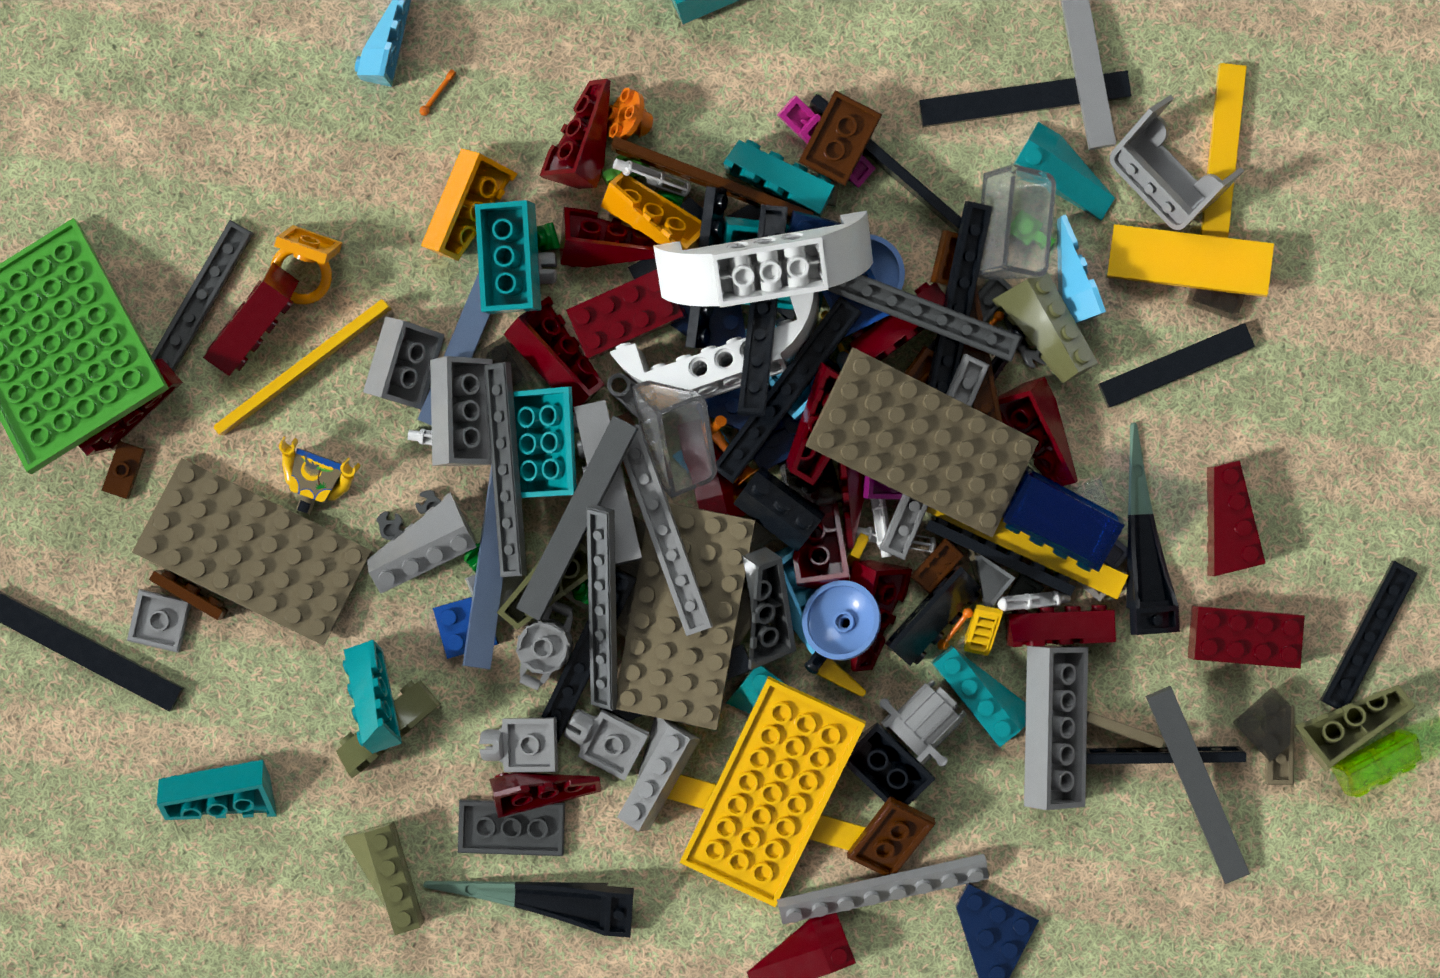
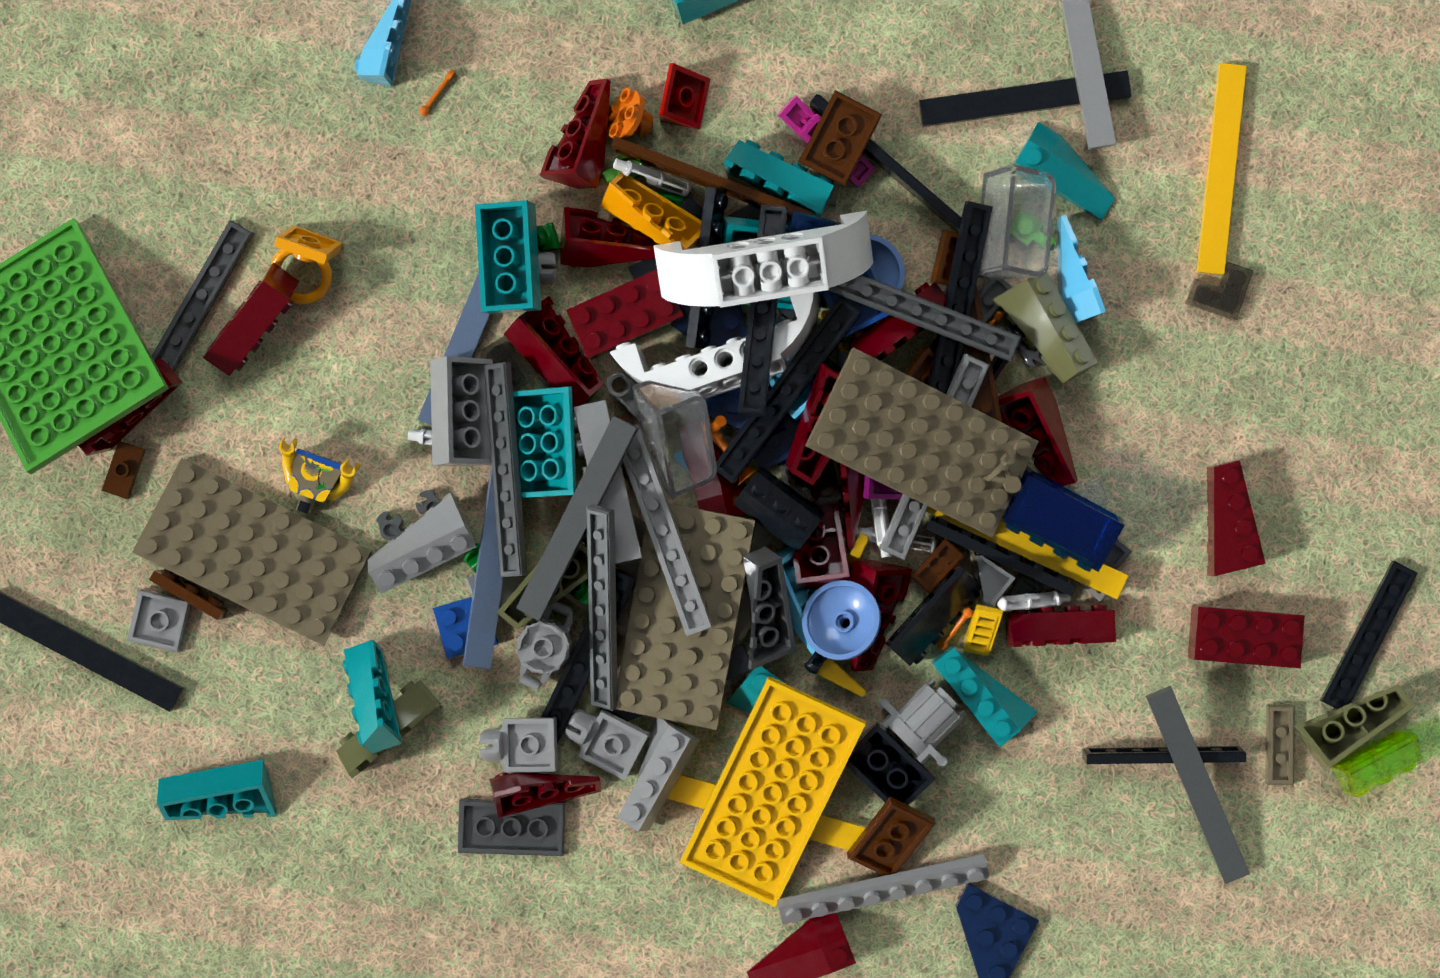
(302, 367): yellow tile -> none
(386, 868): olive wedge -> none
(403, 362): light grey slope -> none
(471, 182): light orange wedge -> none
(585, 905): black plate -> none
(684, 97): none -> red slope
(1010, 483): none -> dark tan piece
(1056, 727): light grey brick -> none
(1124, 729): dark tan tile -> none
(1149, 586): black plate -> none
(1160, 176): light grey windscreen -> none
(1176, 365): black tile -> none
(1190, 260): yellow tile -> none
(1267, 723): clear smoke plate -> none

